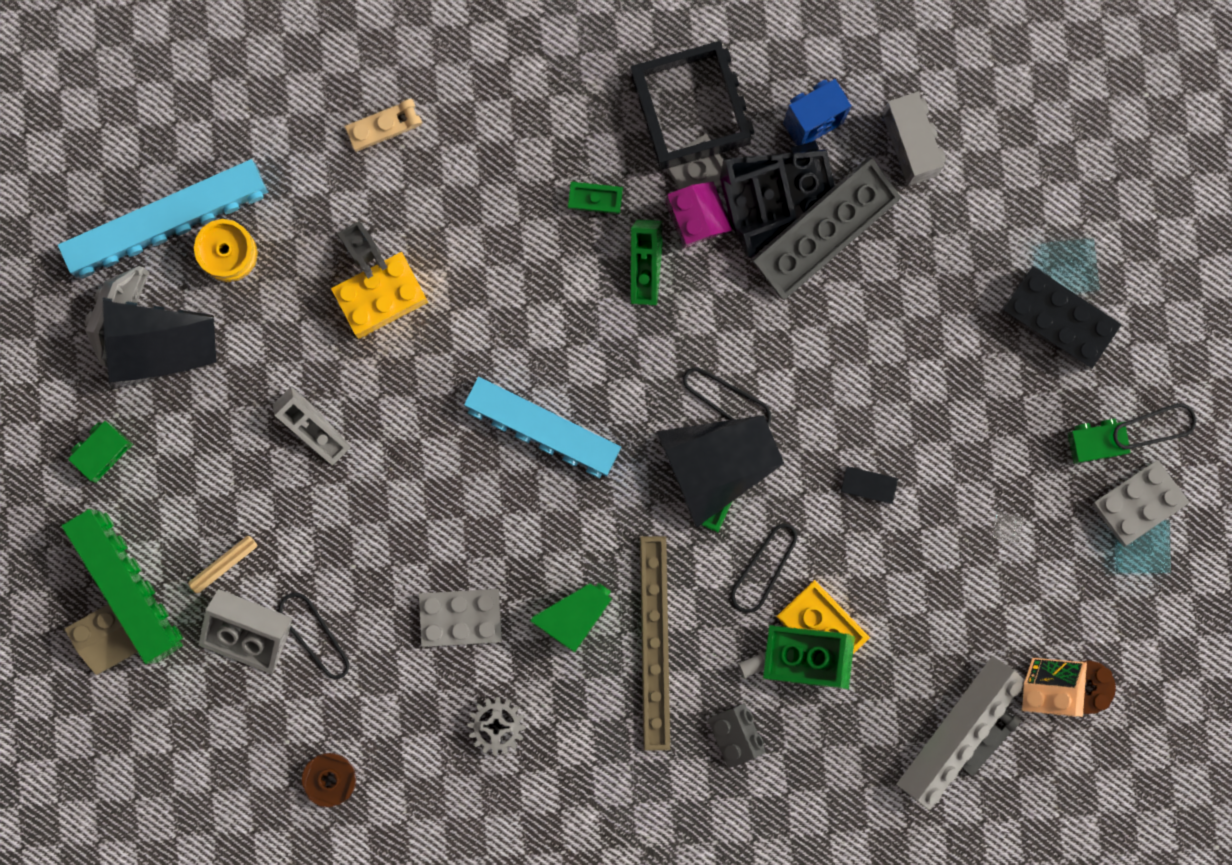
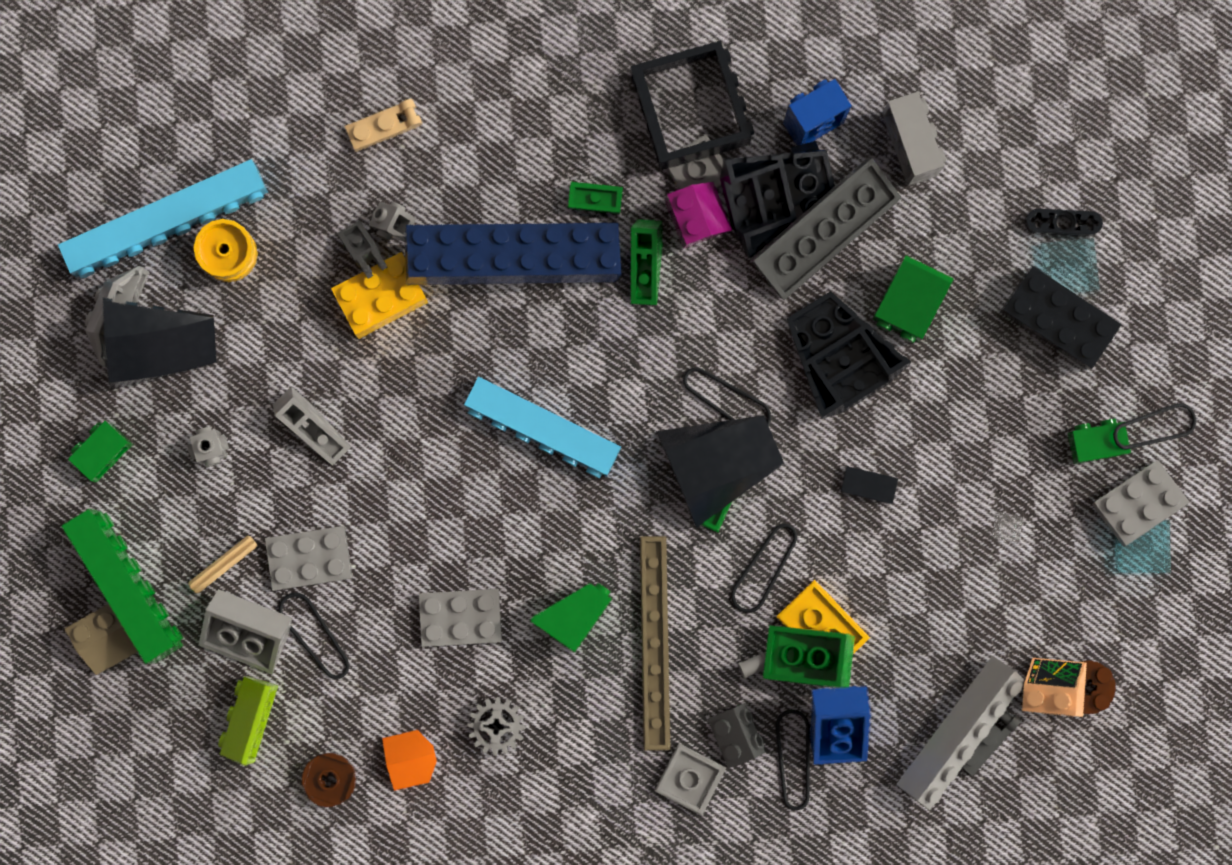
(217, 448): none -> light grey brick
(247, 720): none -> lime slope
(308, 558): none -> light grey plate
(391, 221): none -> light grey brick
(409, 759): none -> orange slope
(512, 253): none -> dark blue brick
(690, 779): none -> light grey tile
(781, 758): none -> black piece
(840, 725): none -> blue brick
(842, 355): none -> black wedge
(912, 299): none -> green slope
(1082, 230): none -> black beam

